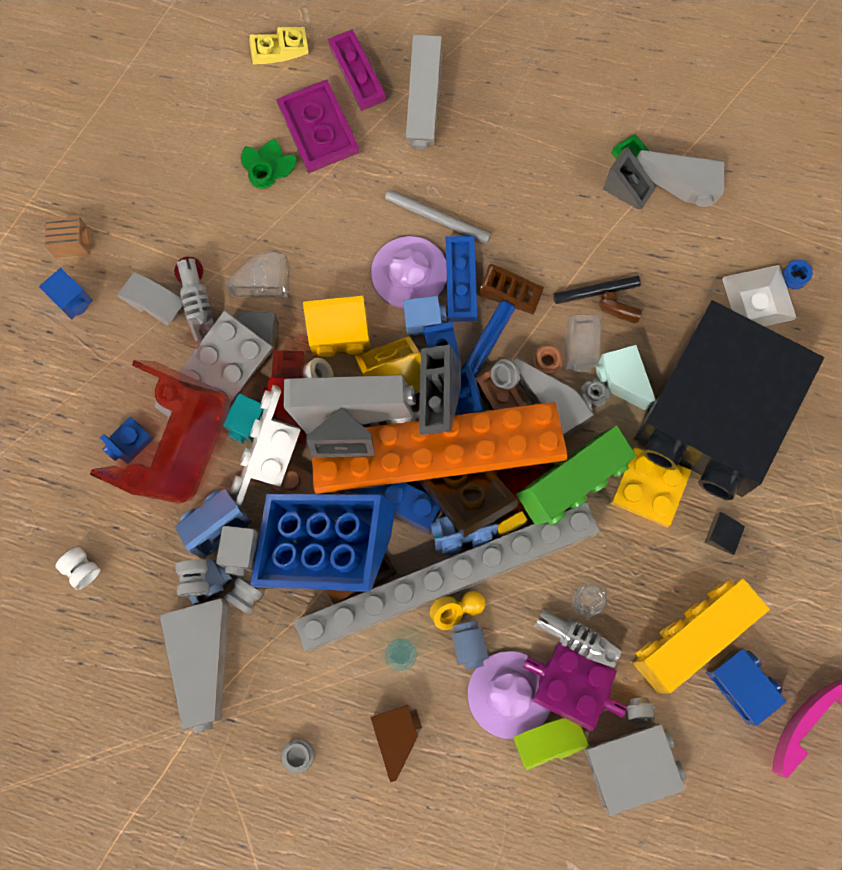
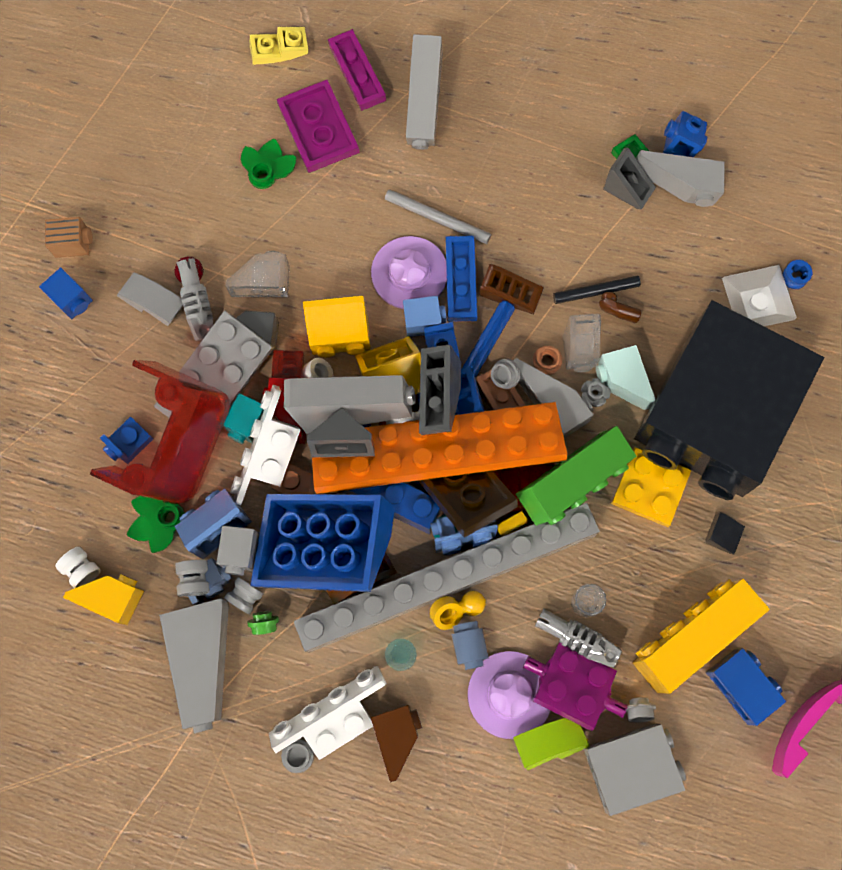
(108, 597): none -> yellow slope
(152, 522): none -> green plate
(263, 623): none -> bright green plate
(332, 719): none -> white bracket
(685, 135): none -> blue brick

